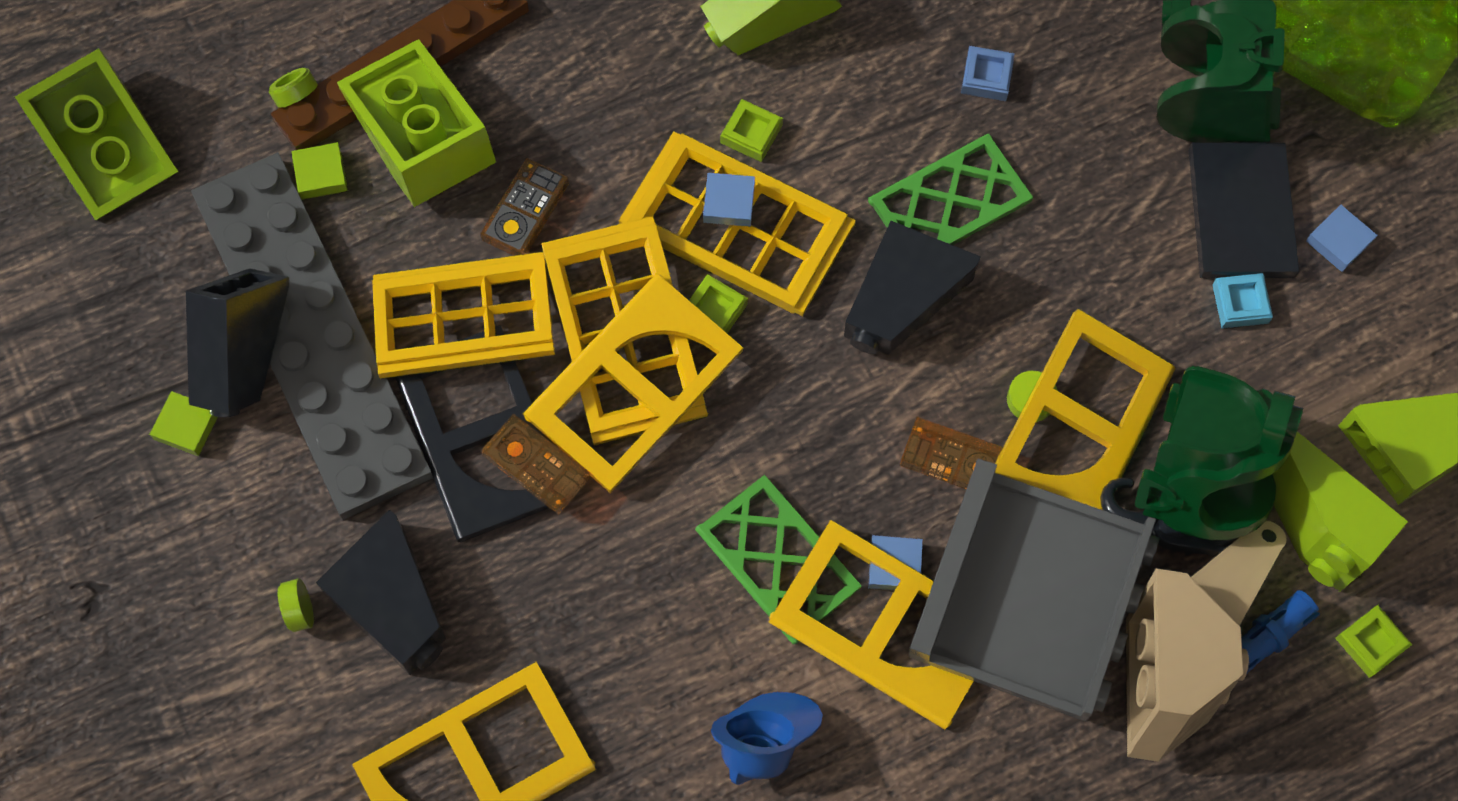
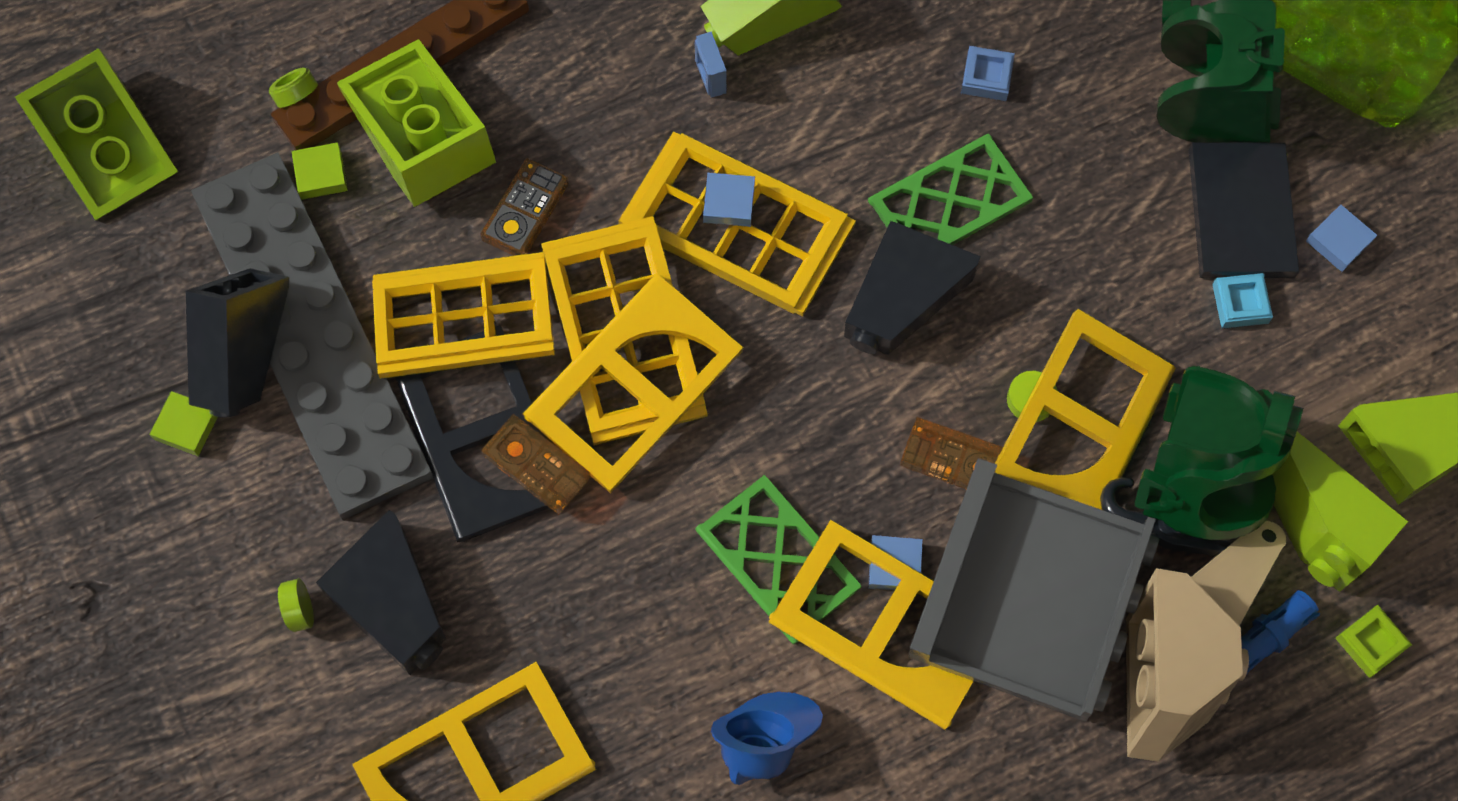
(710, 64): none -> medium blue tile
(719, 302): lime tile -> none
(751, 130): lime tile -> none

